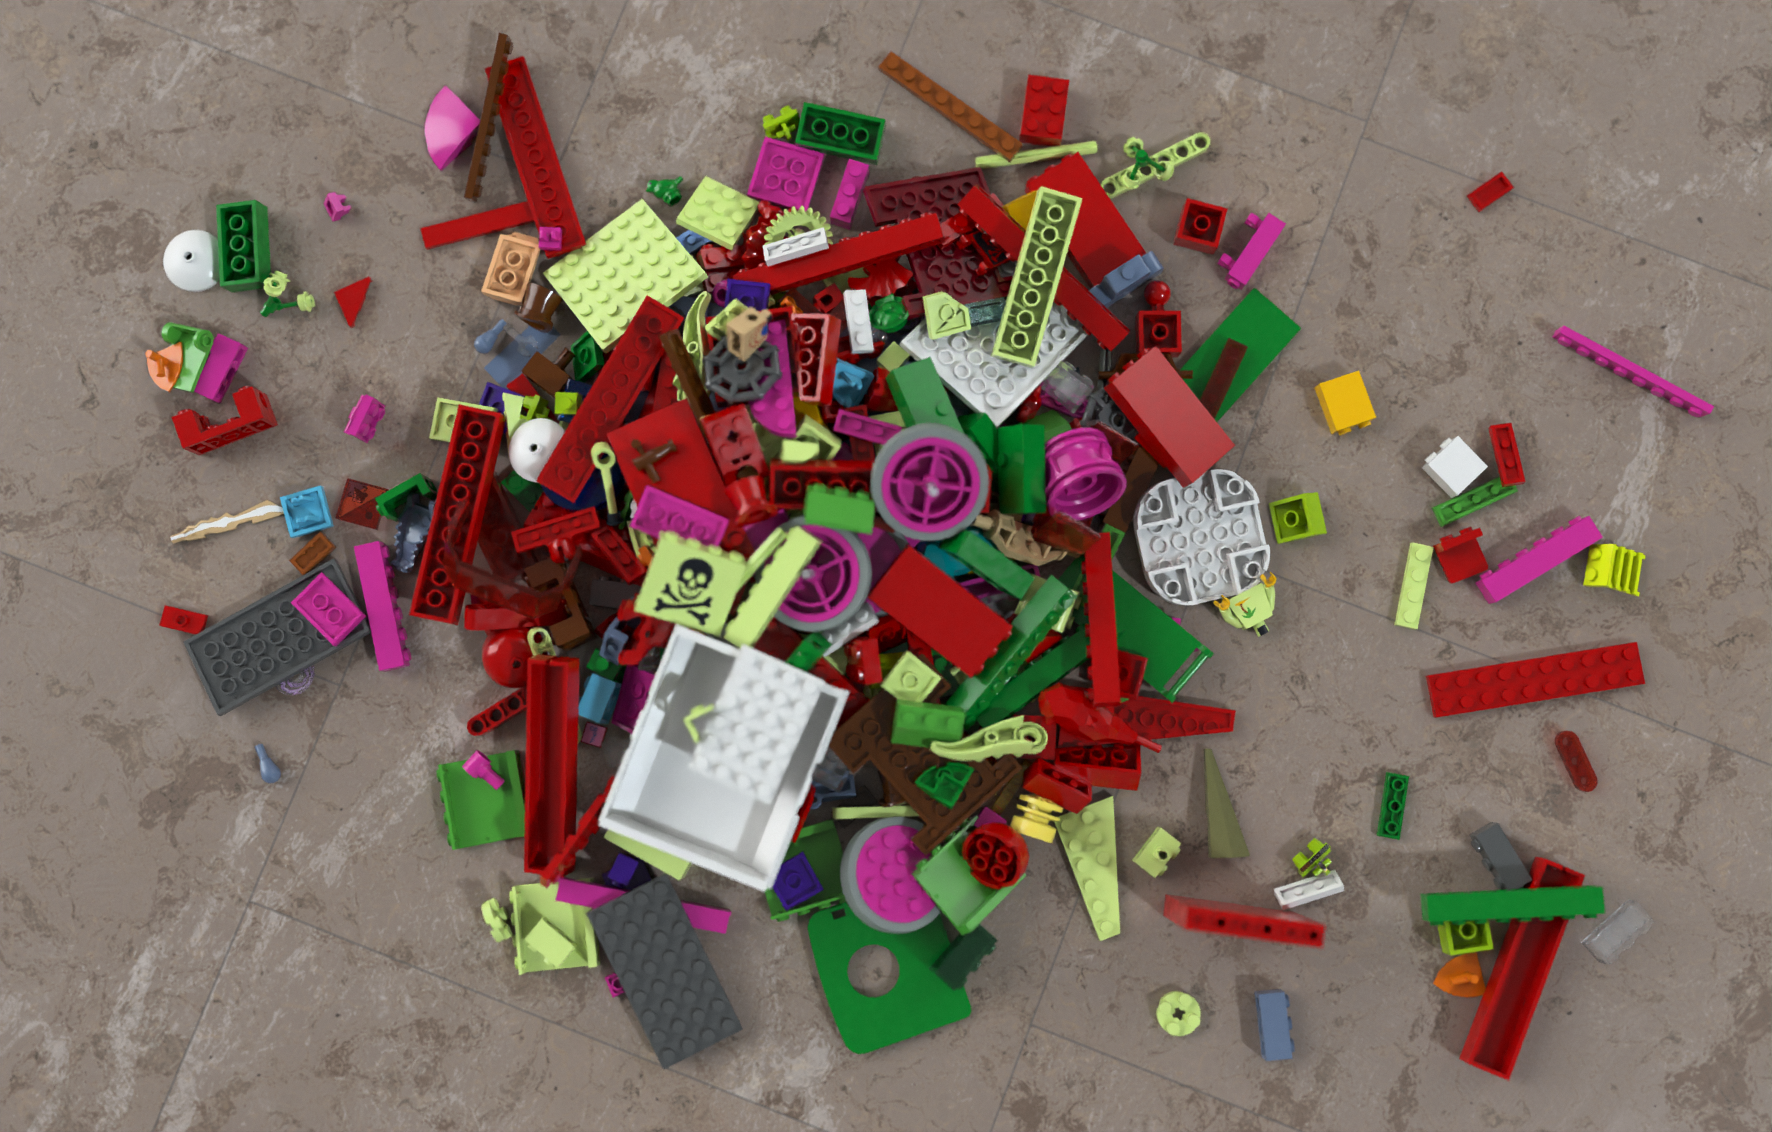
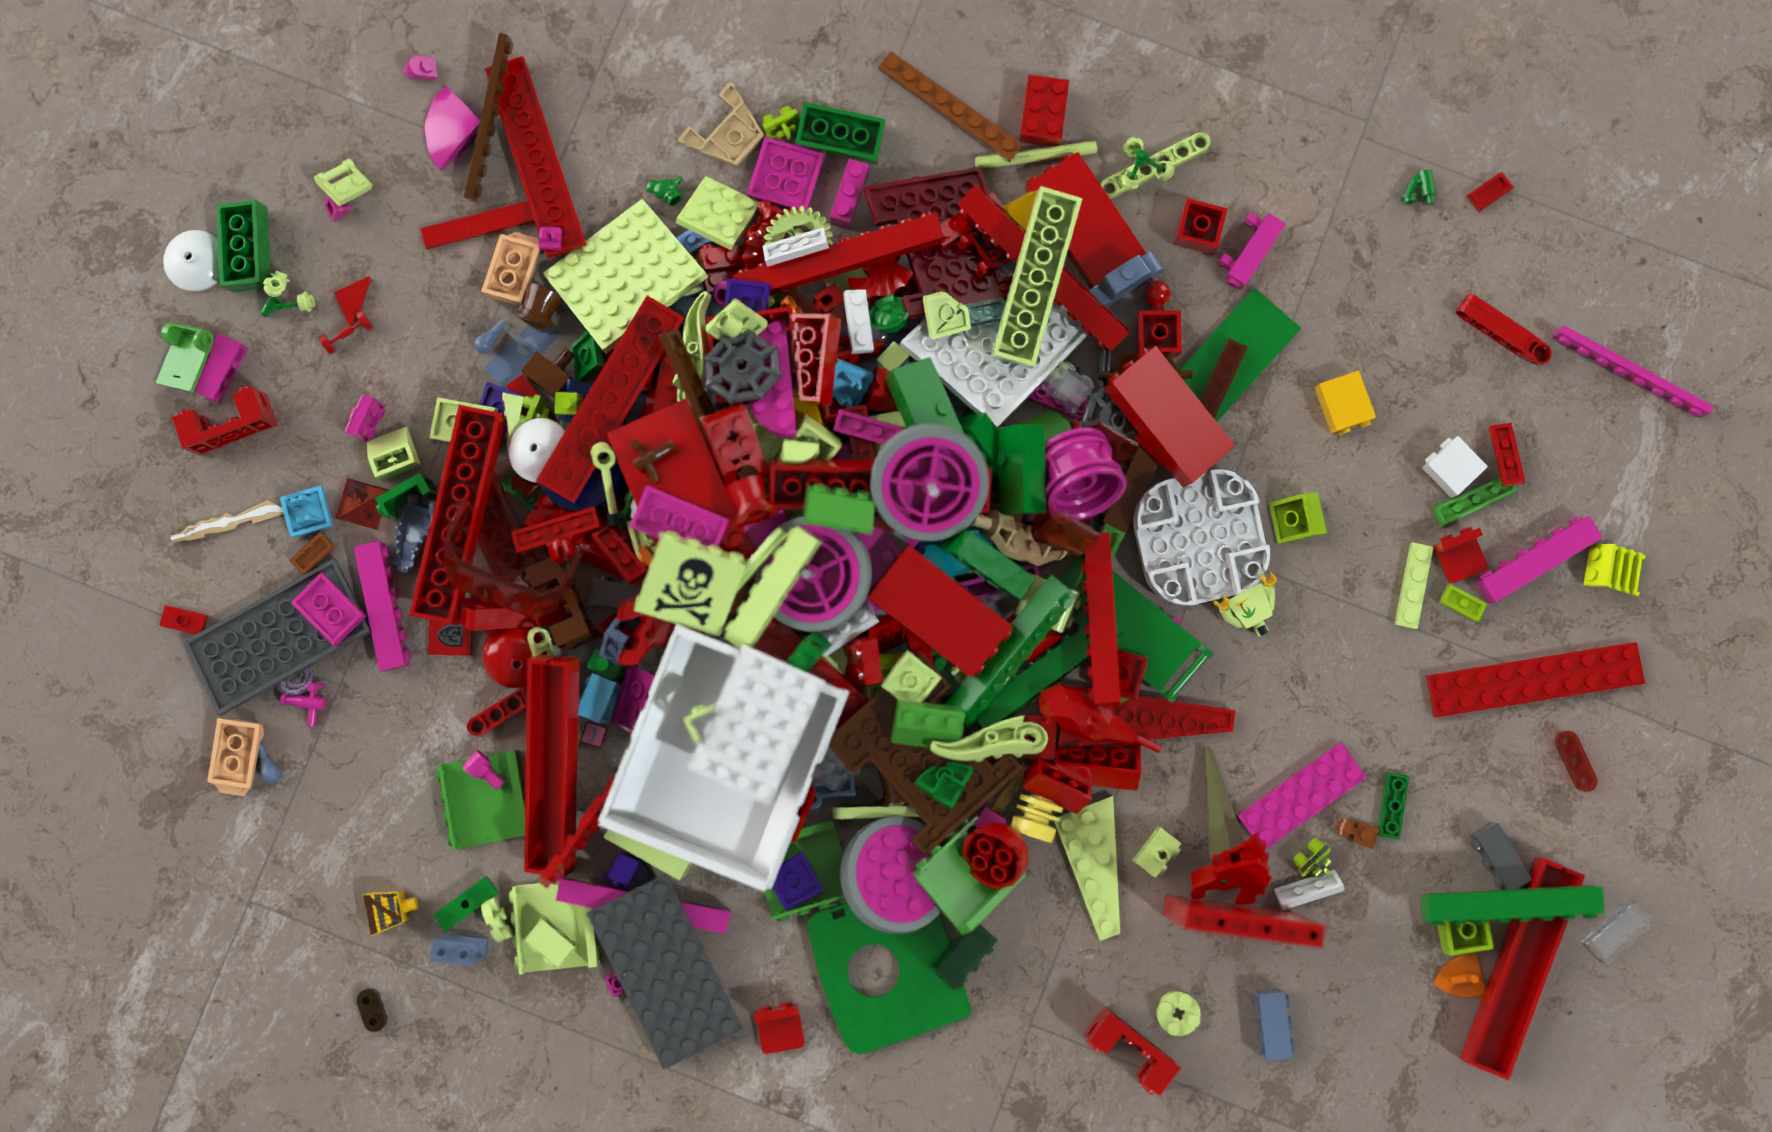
(165, 365): orange shield -> none
(235, 755): none -> light nougat slope
(312, 701): none -> dark pink piece
(328, 344): none -> red wheel
(345, 188): none -> yellowish green plate
(373, 1009): none -> dark brown plate
(387, 909): none -> torso
(392, 454): none -> yellowish green slope
(421, 68): none -> dark pink plate
(449, 638): none -> red flag
(456, 911): none -> green tile
(459, 949): none -> sand blue panel
(523, 484): none -> clear red tile
(733, 137): none -> tan wing
(747, 332): tan torso -> none
(779, 1027): none -> red bracket
(1030, 406): red animal -> none
(1159, 1067): none -> red plate
(1242, 867): none -> red animal
(1302, 795): none -> dark pink plate
(1361, 834): none -> dark orange plate
(1427, 188): none -> green plant
(1463, 603): none -> lime plate
(1503, 330): none -> red piece

